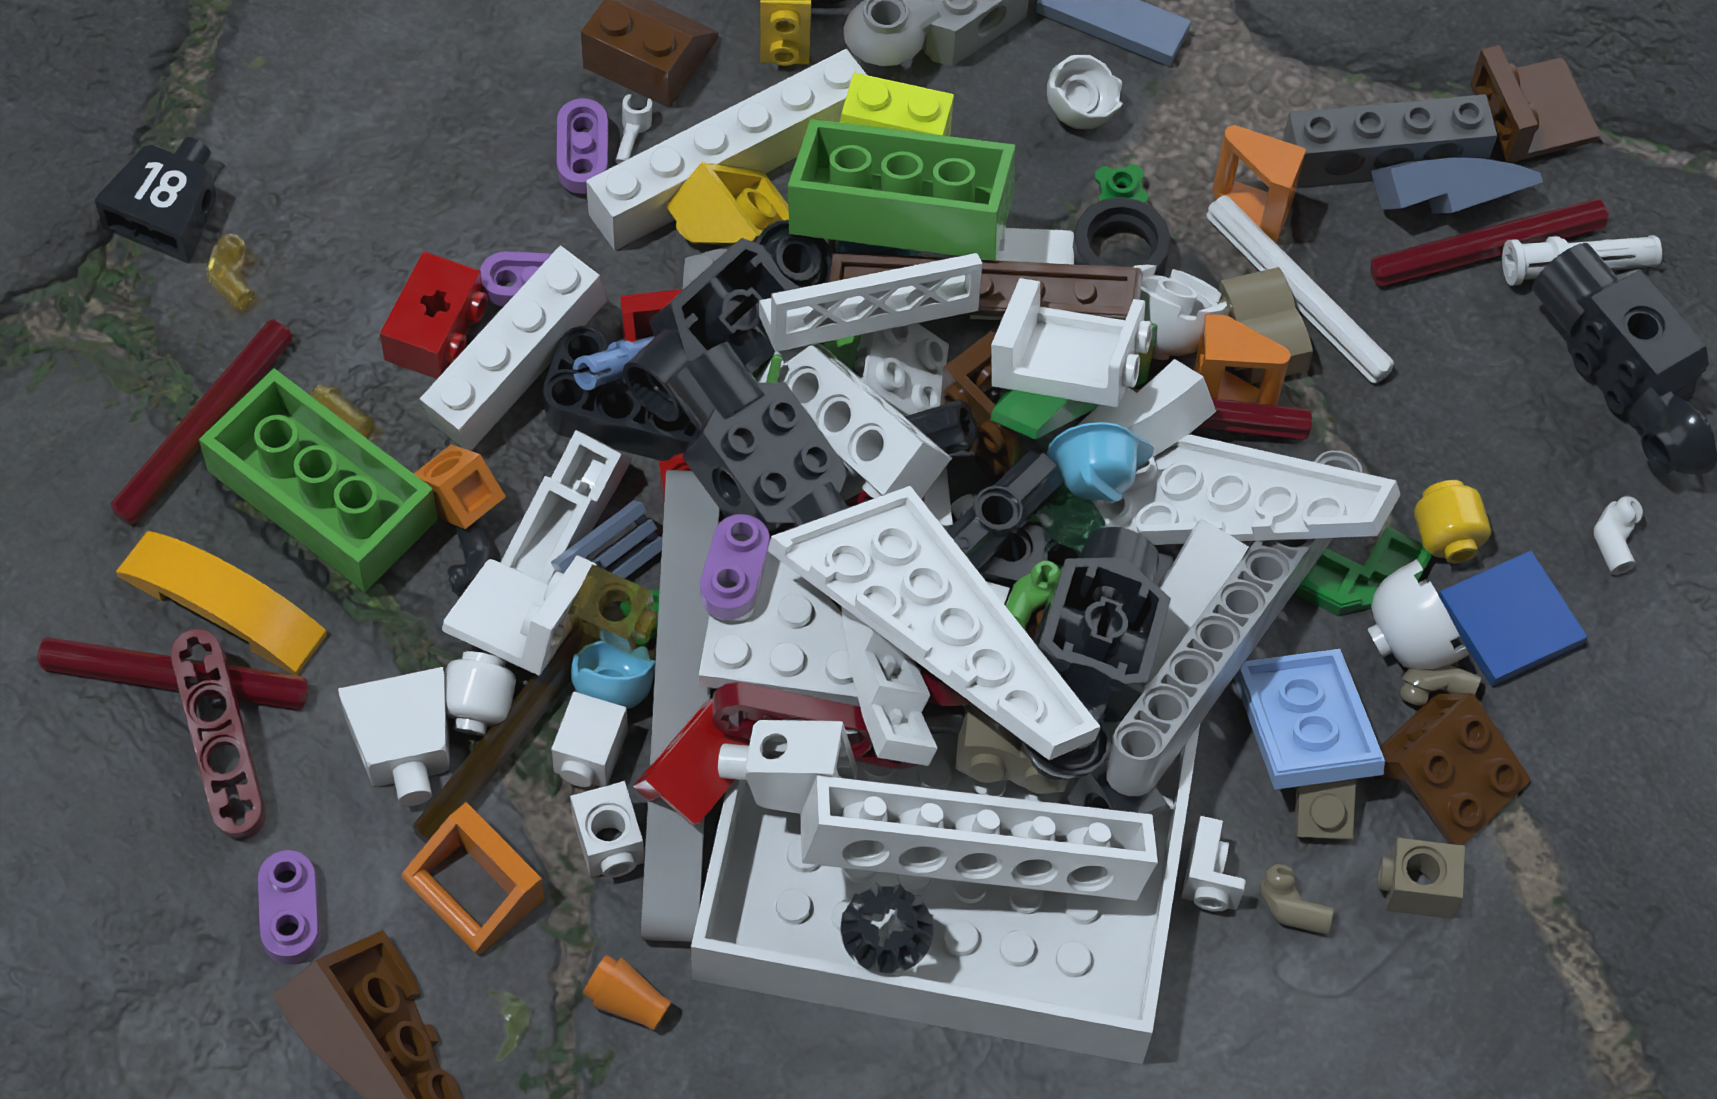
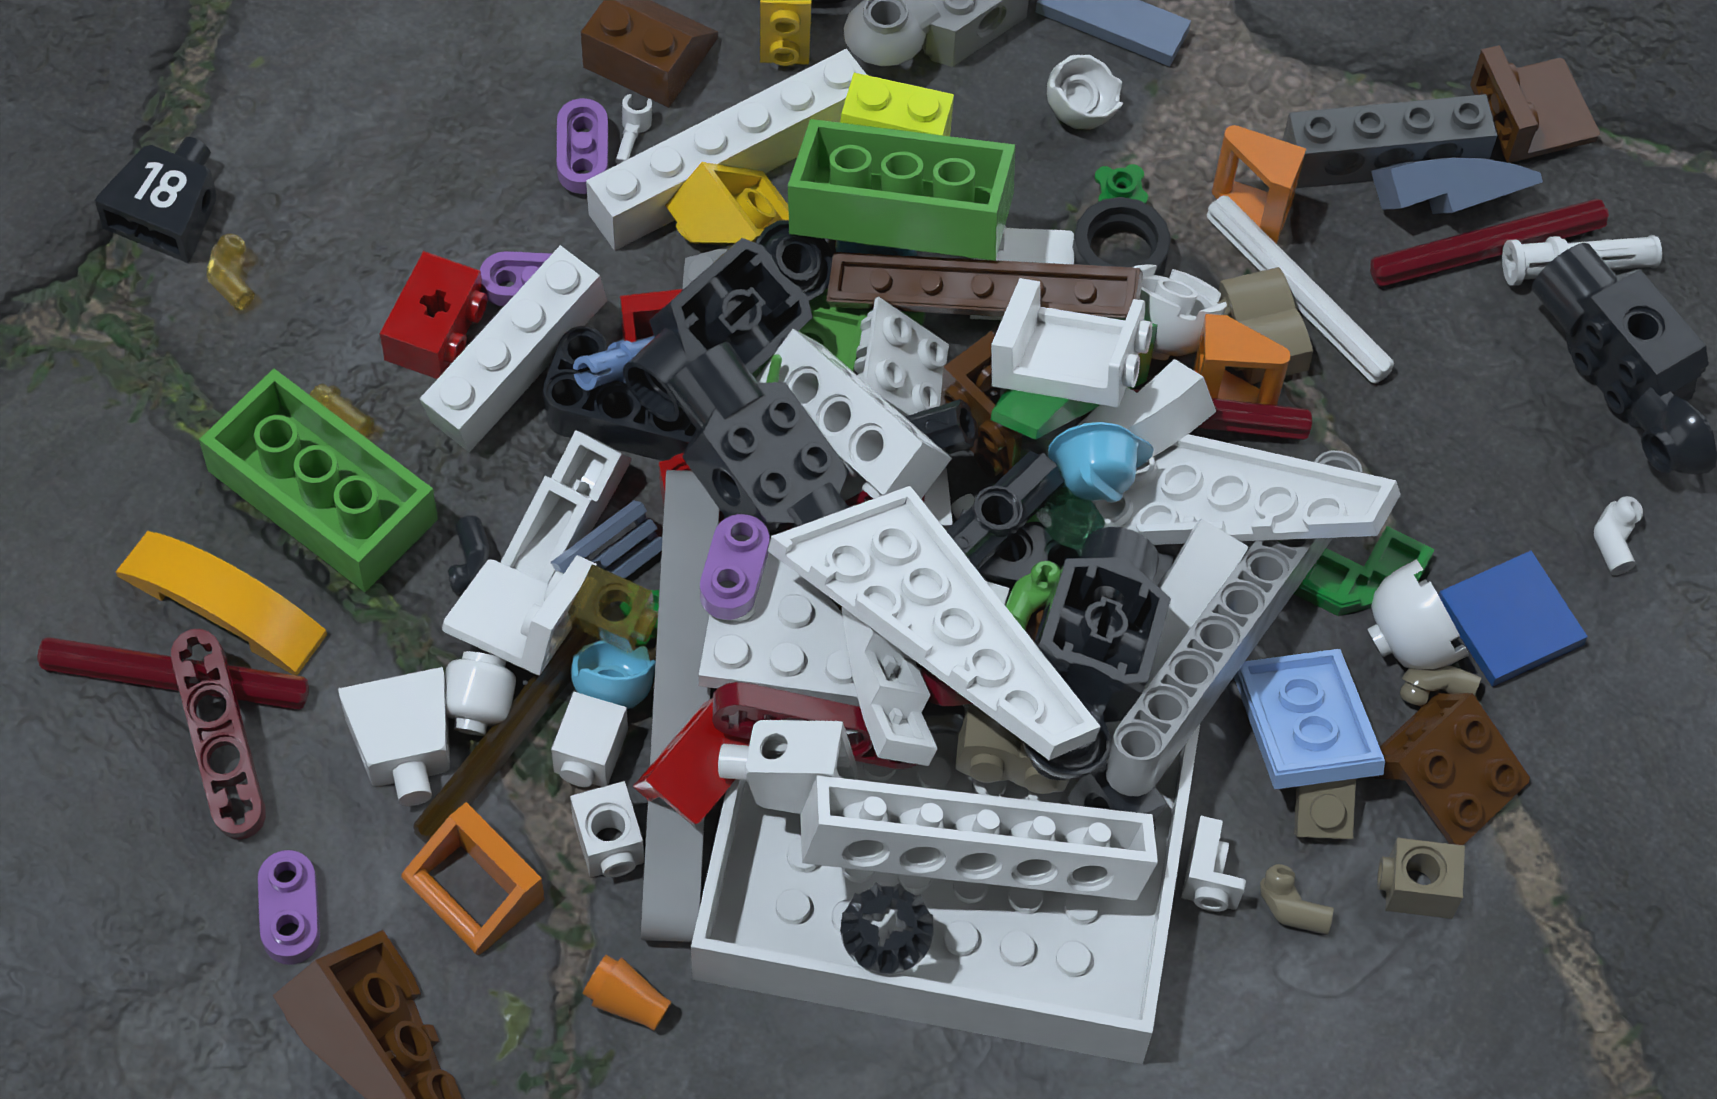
(214, 404): dark red axle -> none
(461, 485): orange brick -> none
(872, 302): white fence -> none
(1452, 521): yellow head -> none

